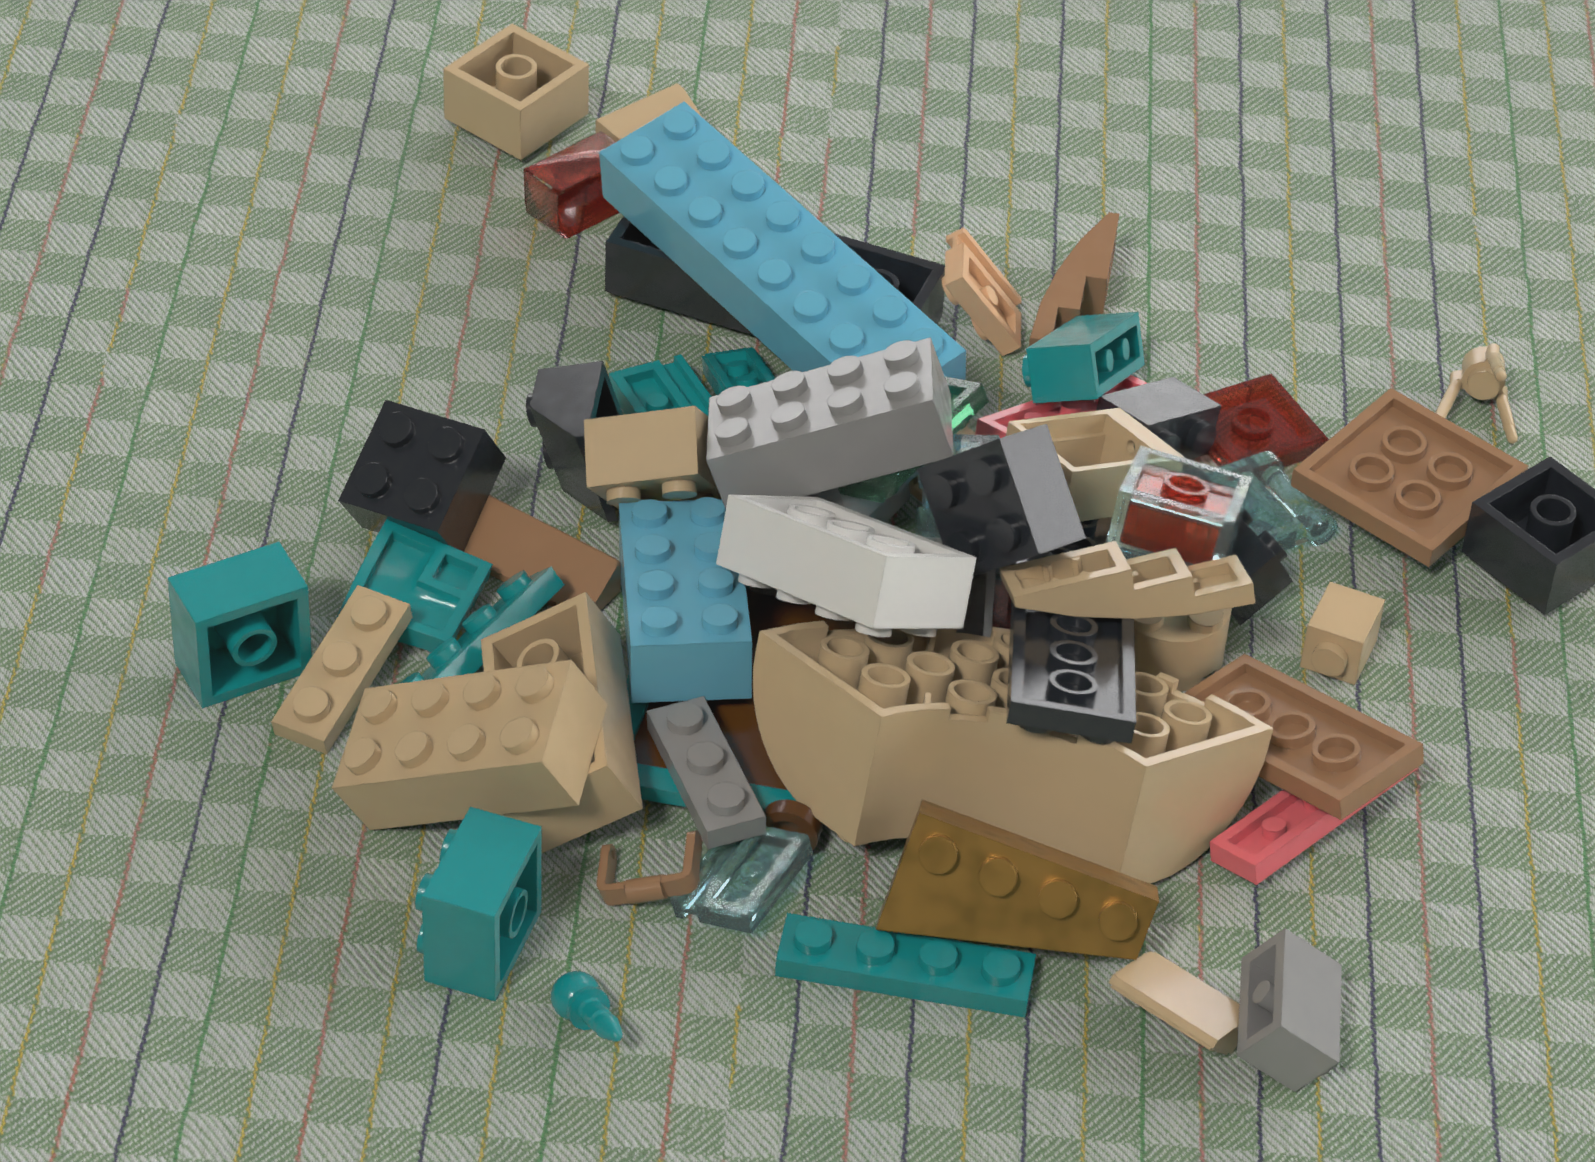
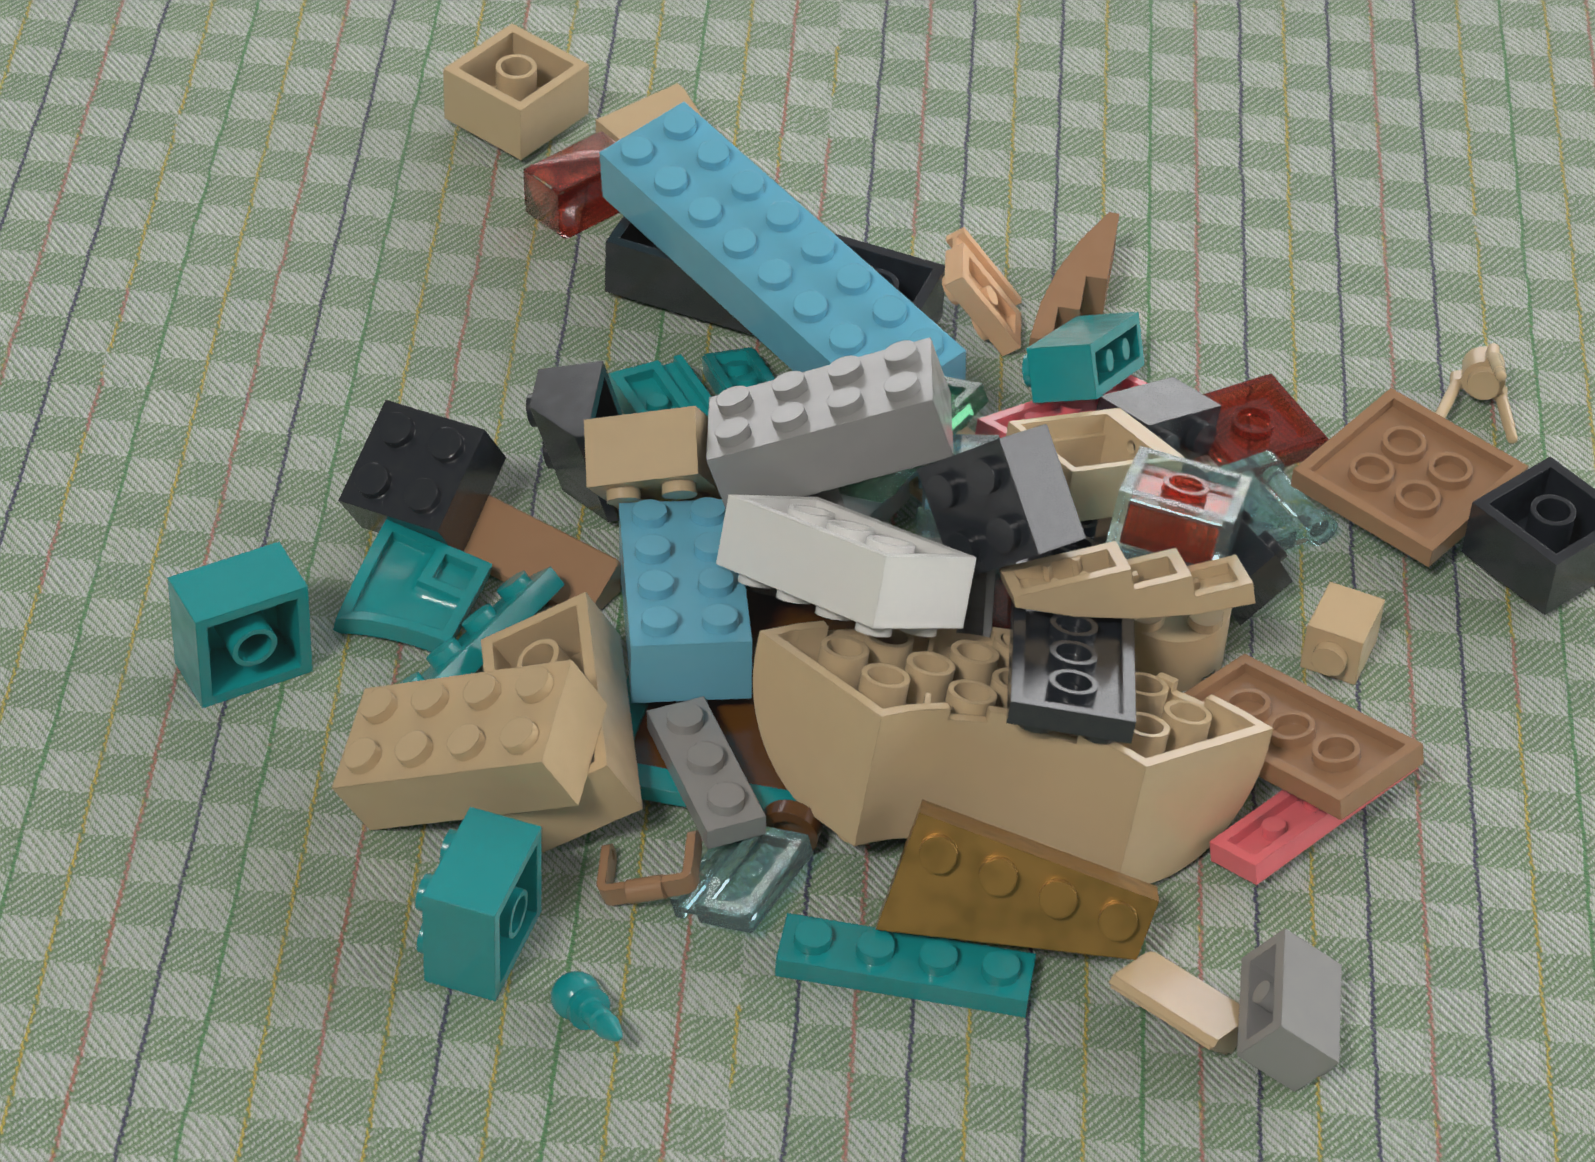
(342, 669): tan plate -> none

